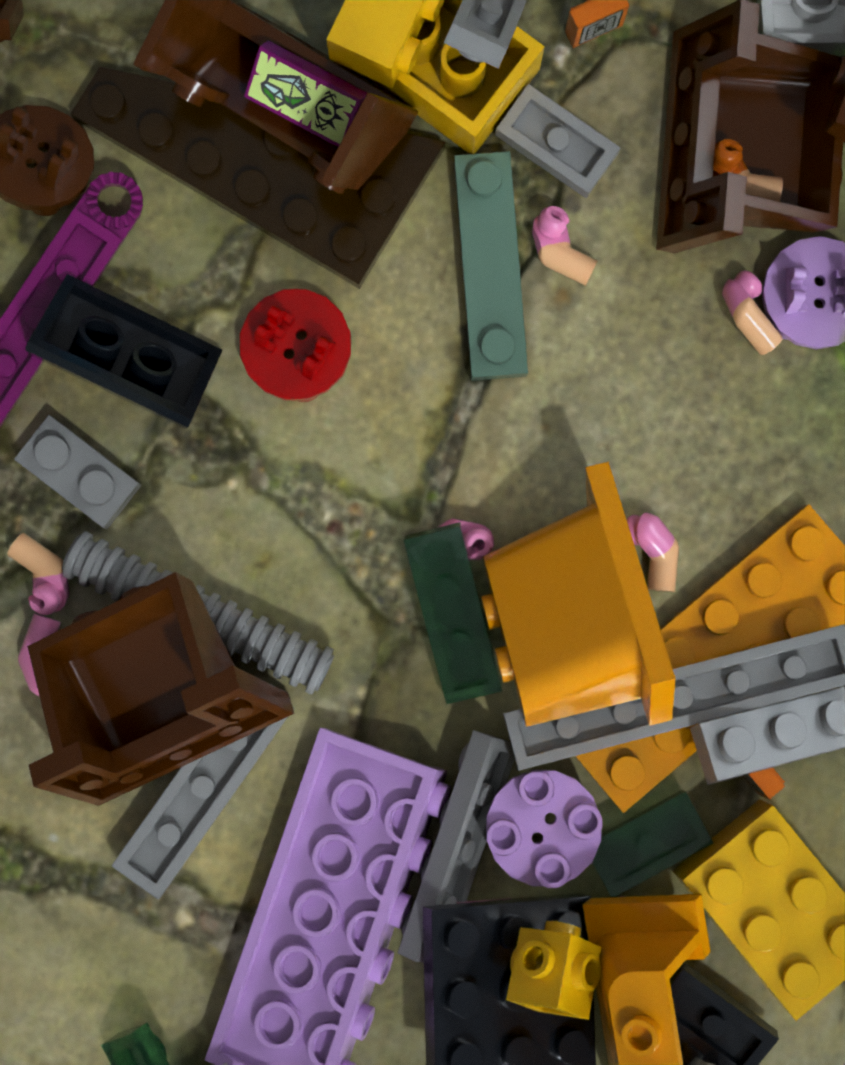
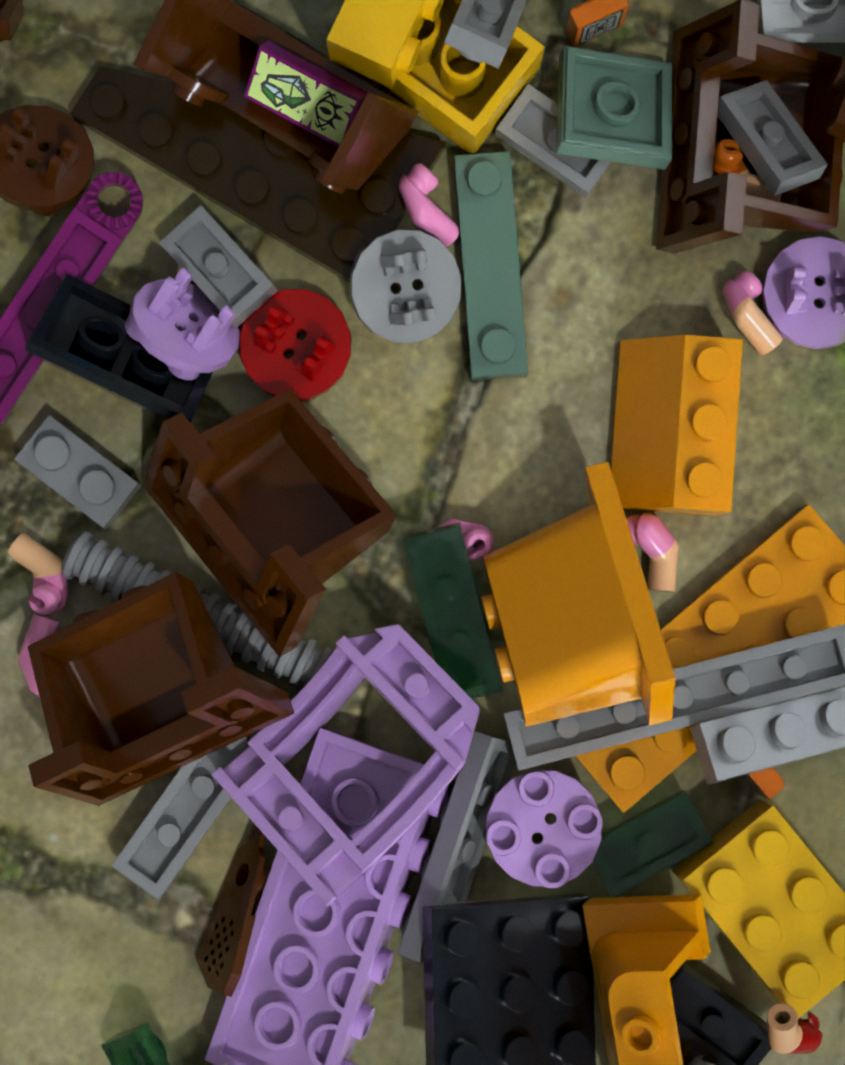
(182, 326): none -> lavender plate
(218, 265): none -> light grey plate
(232, 921): none -> reddish brown piece
(267, 509): none -> reddish brown windscreen
(291, 817): none -> lavender wedge
(401, 259): none -> light grey plate
(421, 209): none -> bright pink arm
(554, 970): yellow brick -> none
(555, 249): arm -> none
(614, 108): none -> sand green tile
(676, 424): none -> light orange slope
(770, 137): none -> light grey plate
(790, 1034): none -> light nougat arm

